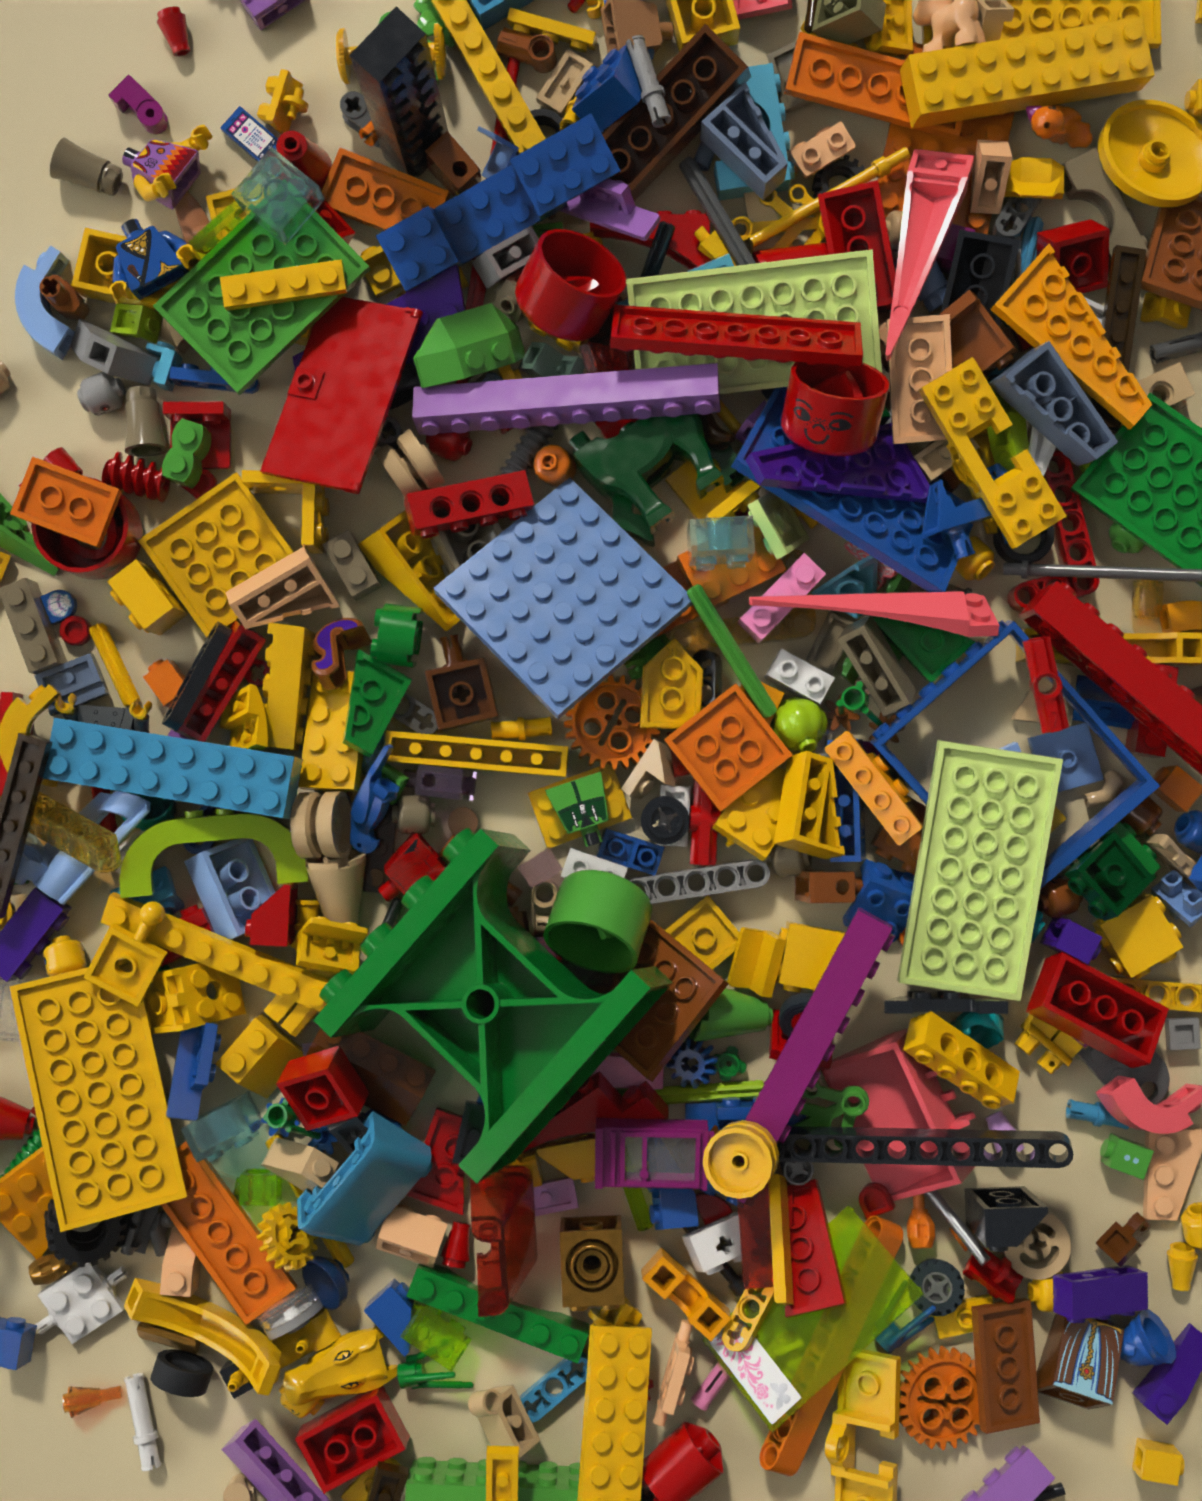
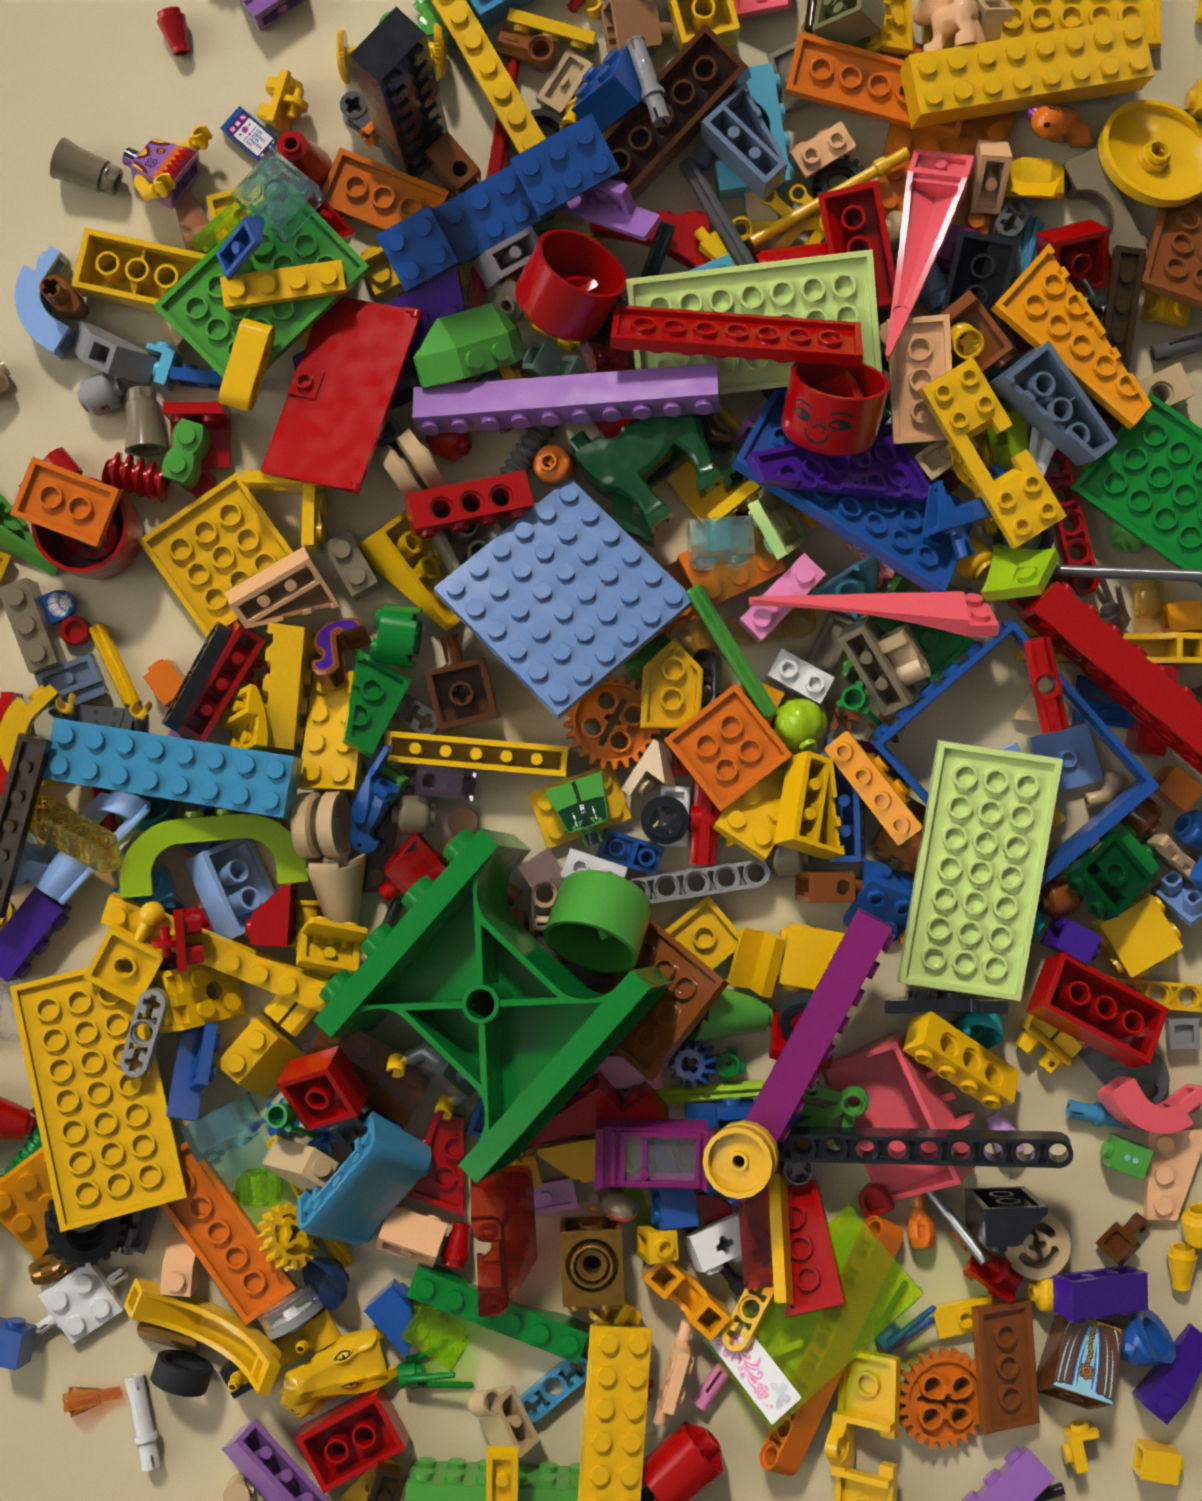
(64, 956): yellow head -> none
(133, 96): magenta leg -> none
(136, 322): lime bracket -> none
(146, 597): yellow brick -> none
(146, 1056): none -> light grey beam
(148, 261): blue torso -> none
(157, 1232): dark grey arm -> none
(186, 953): none -> red hips
(240, 245): none -> blue slope
(247, 364): none -> yellow beam
(439, 1070): none -> dark grey torso
(470, 1130): black plate -> none
(500, 155): medium blue bracket -> none
(521, 728): yellow pin -> none
(614, 1203): none -> dark tan animal
(656, 1245): none -> yellow bracket
(905, 654): none -> tan leg
(950, 1288): black wheel -> none
(970, 344): none -> yellow wheel
(1018, 572): none -> lime plate
(1073, 1449): none -> yellow bracket
(1095, 301): none -> pearl dark grey hand
(1111, 611): none -> flat silver plant

